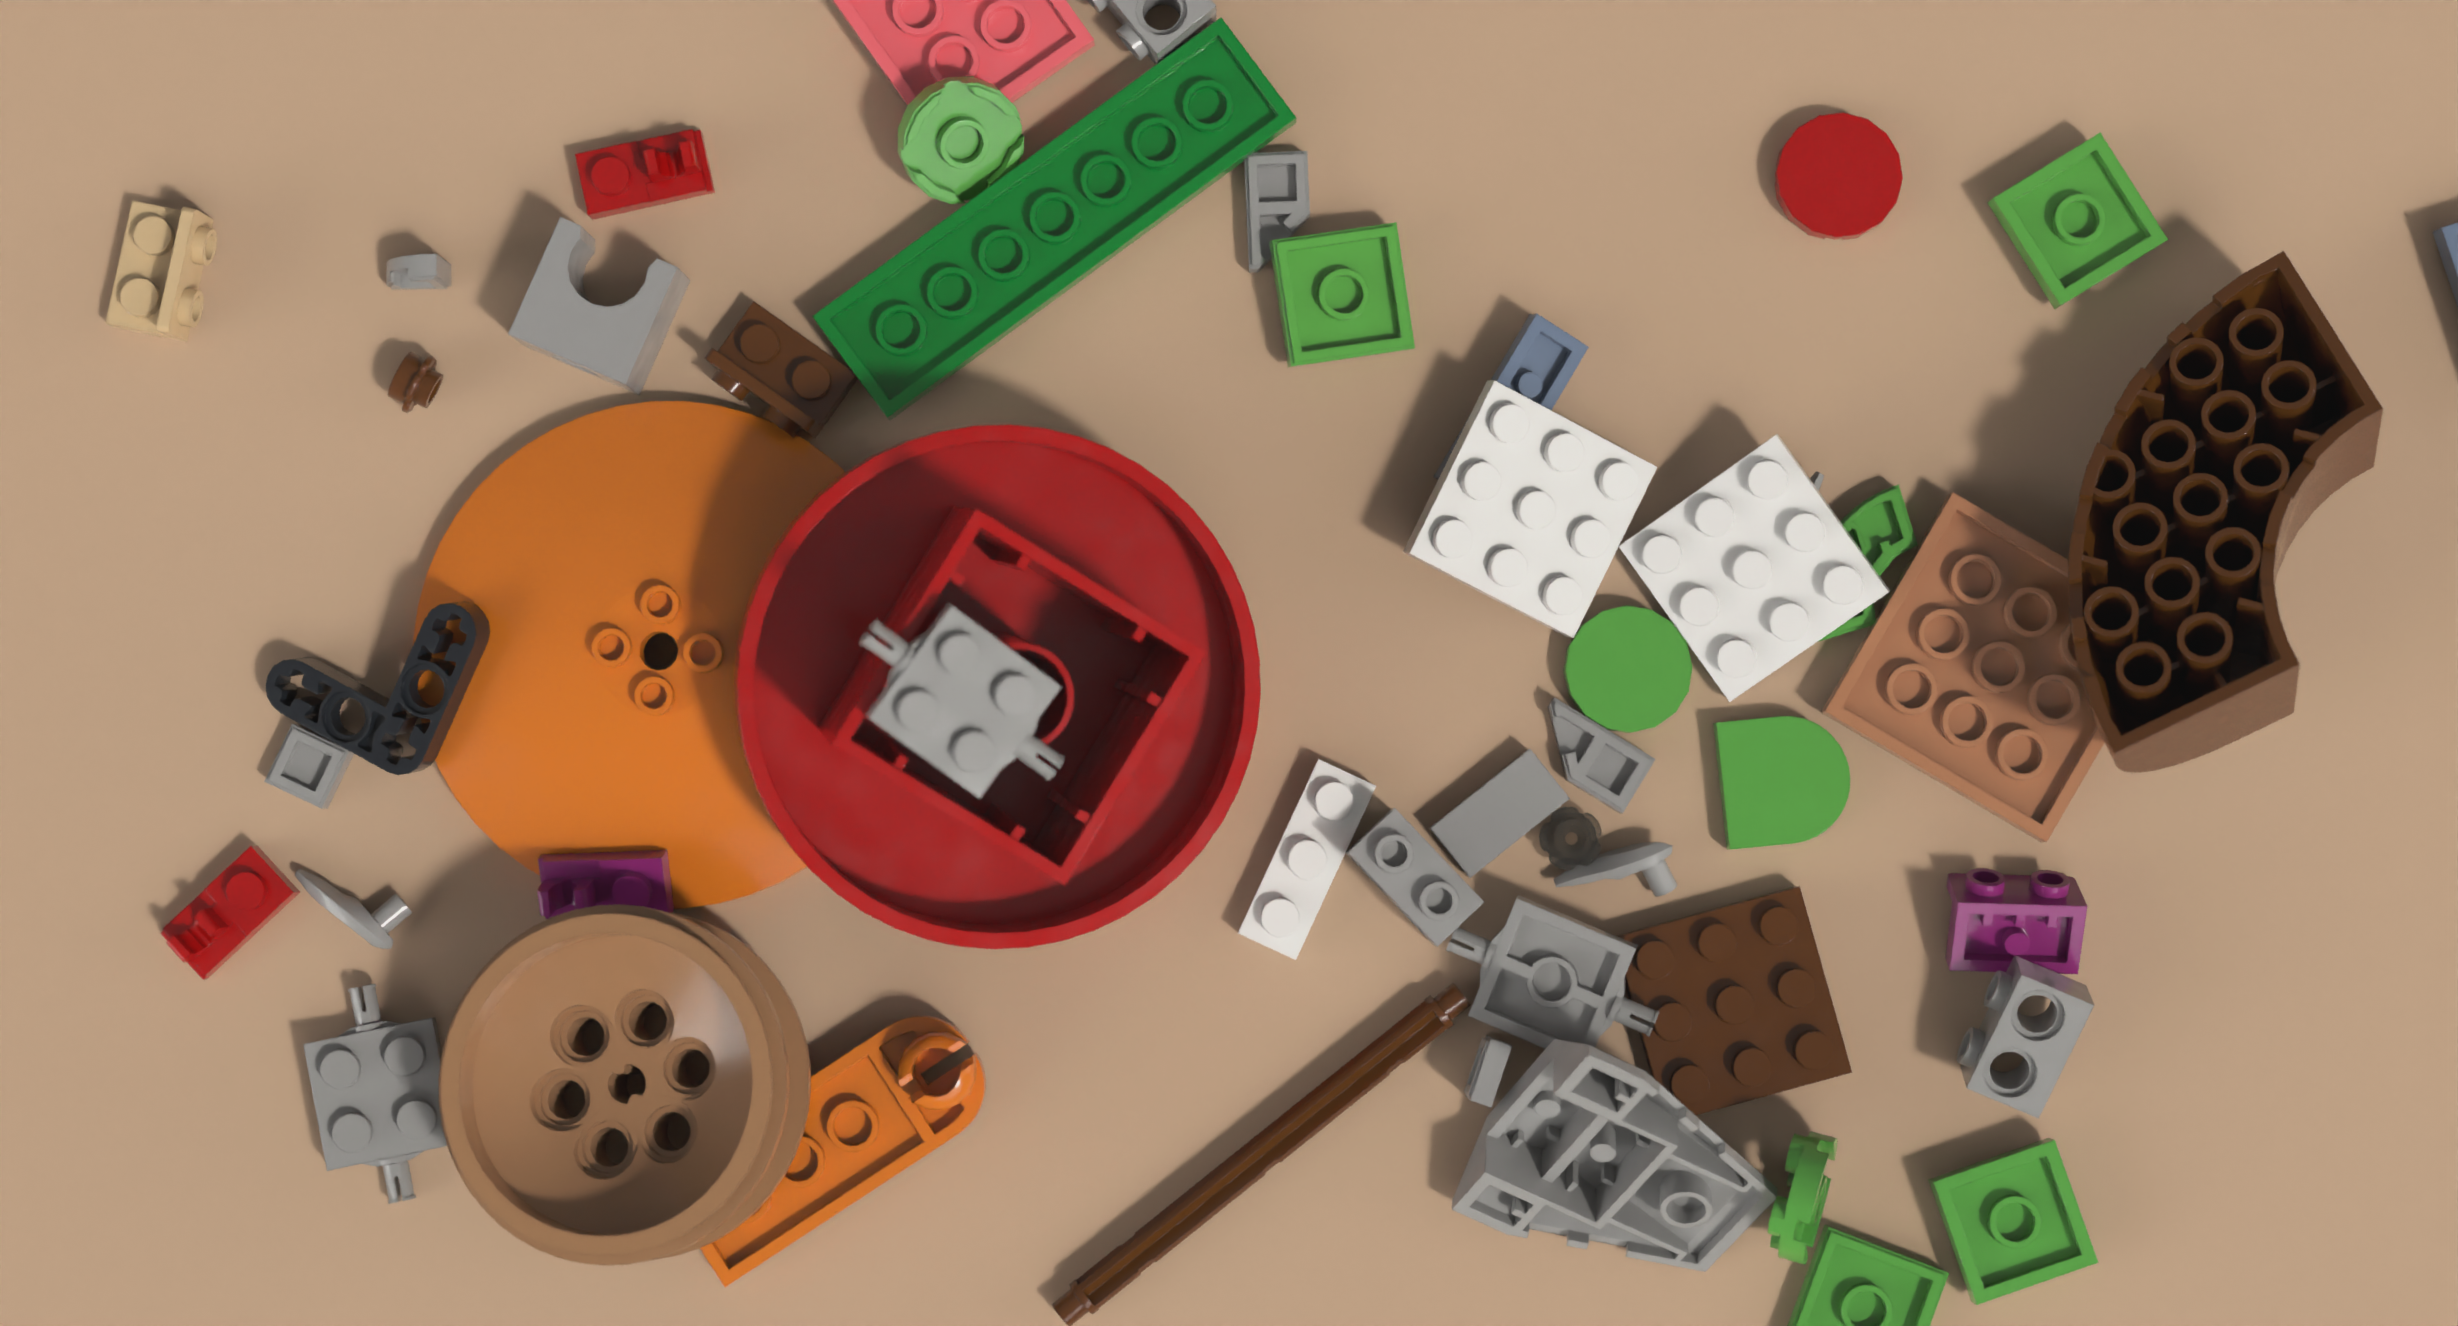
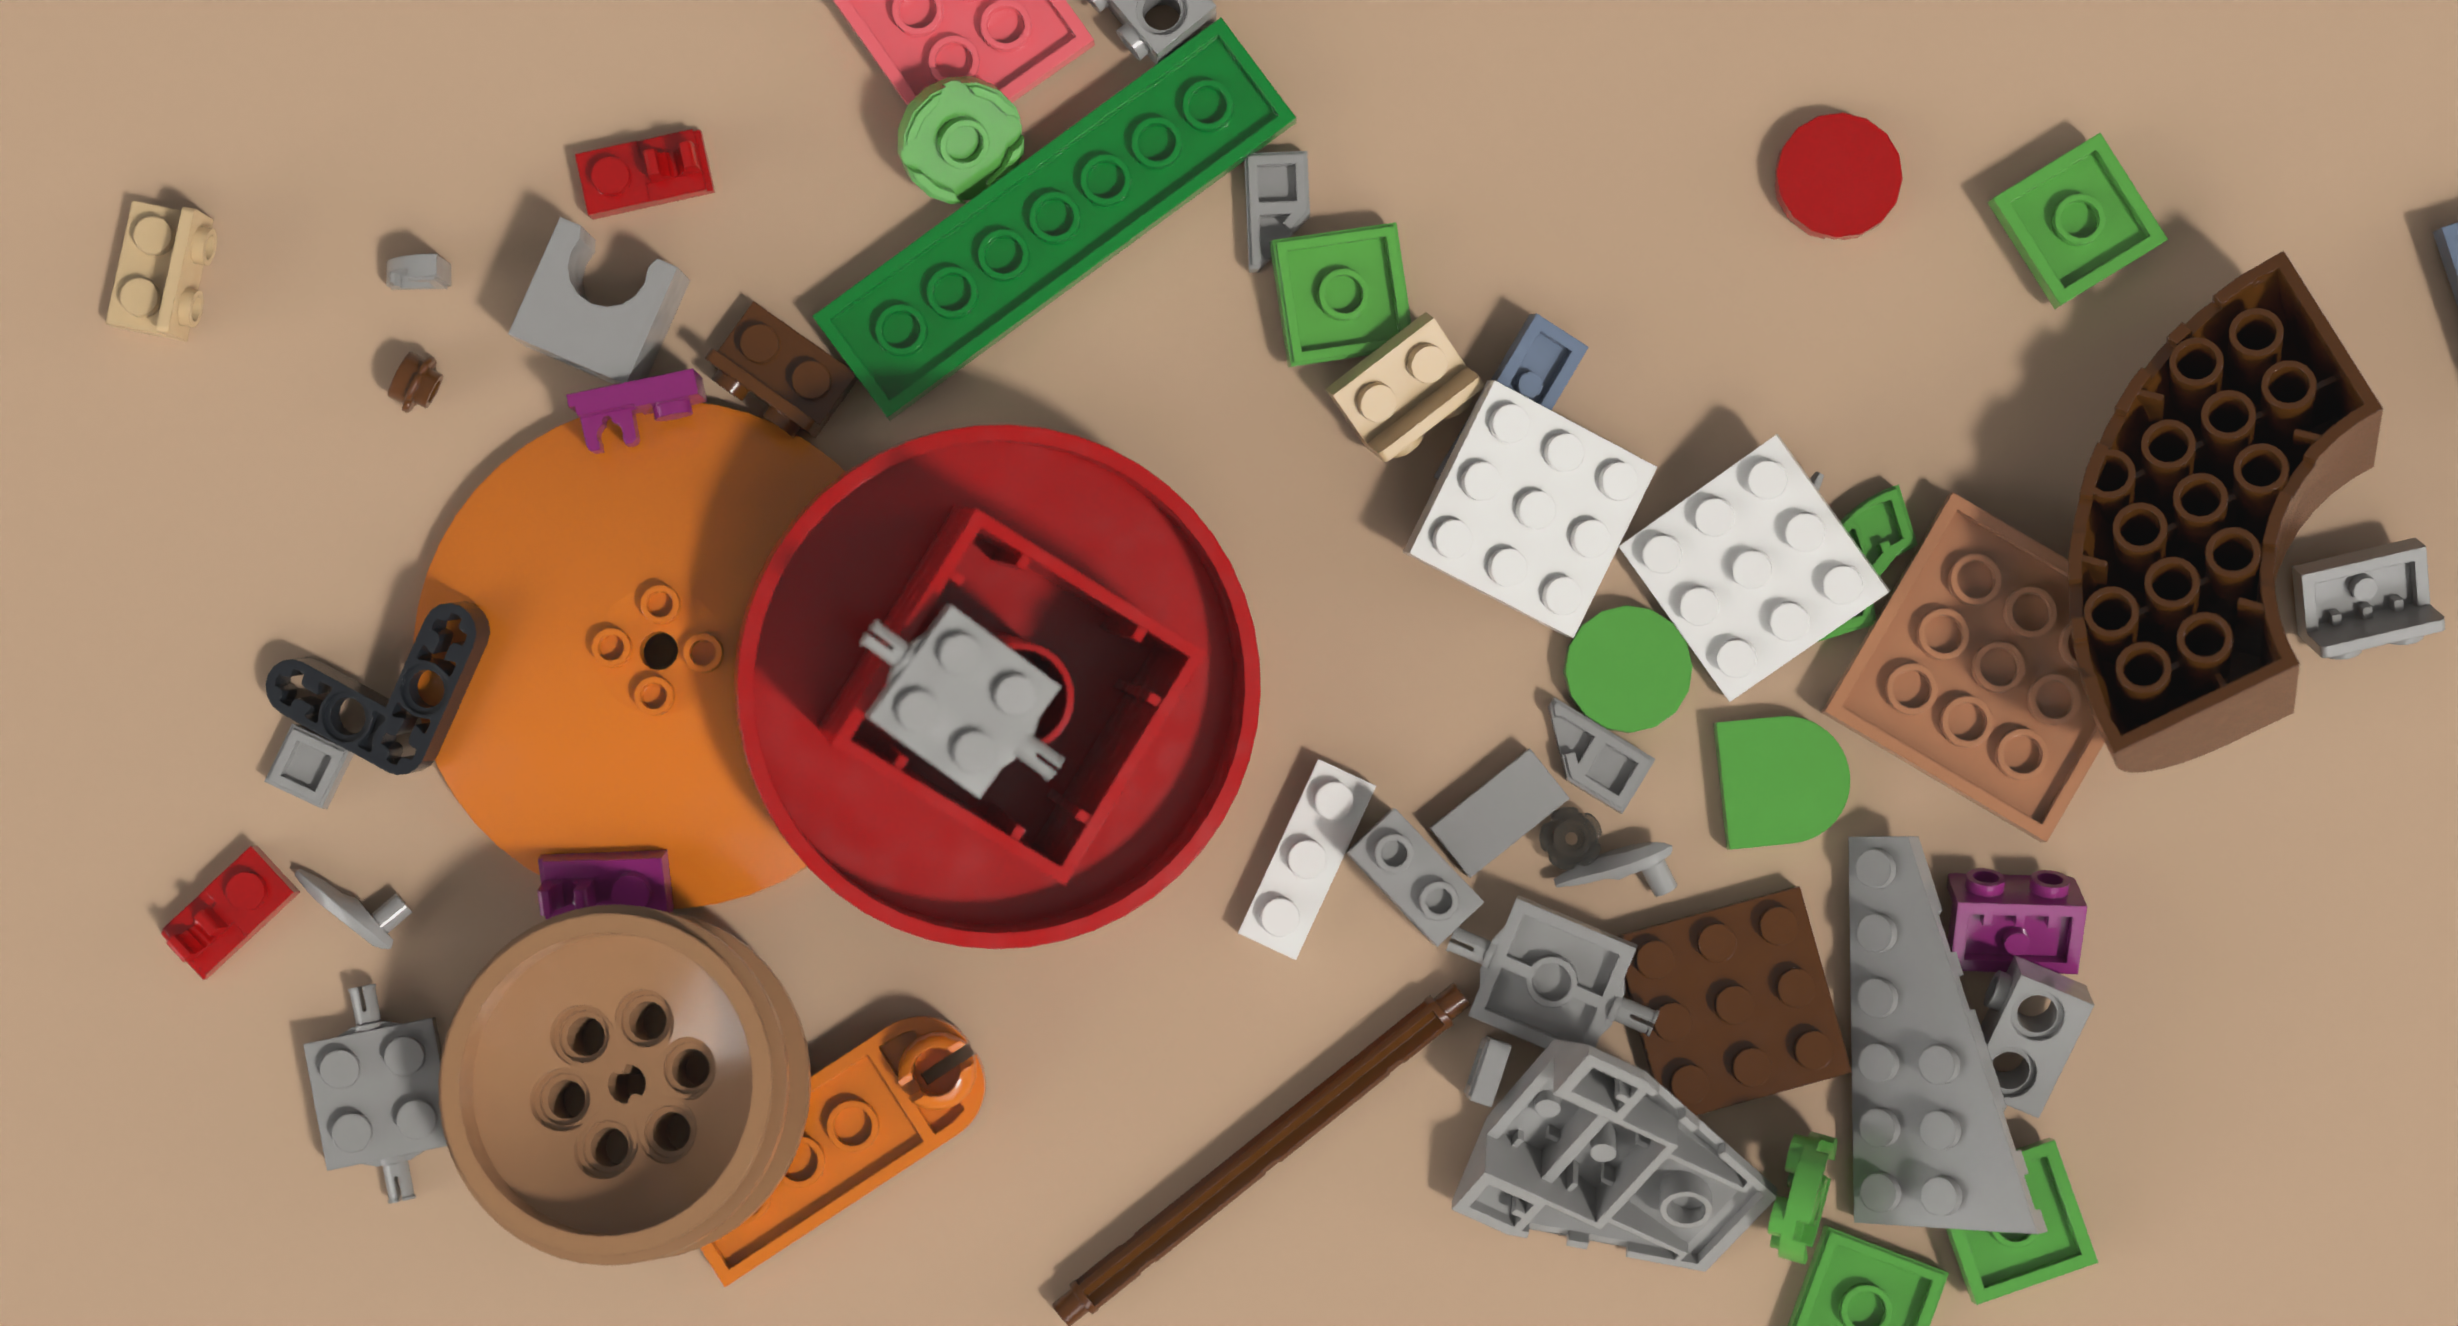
(664, 395): none -> magenta plate
(1405, 389): none -> tan bracket
(1923, 1080): none -> light grey wing
(2365, 600): none -> light grey bracket

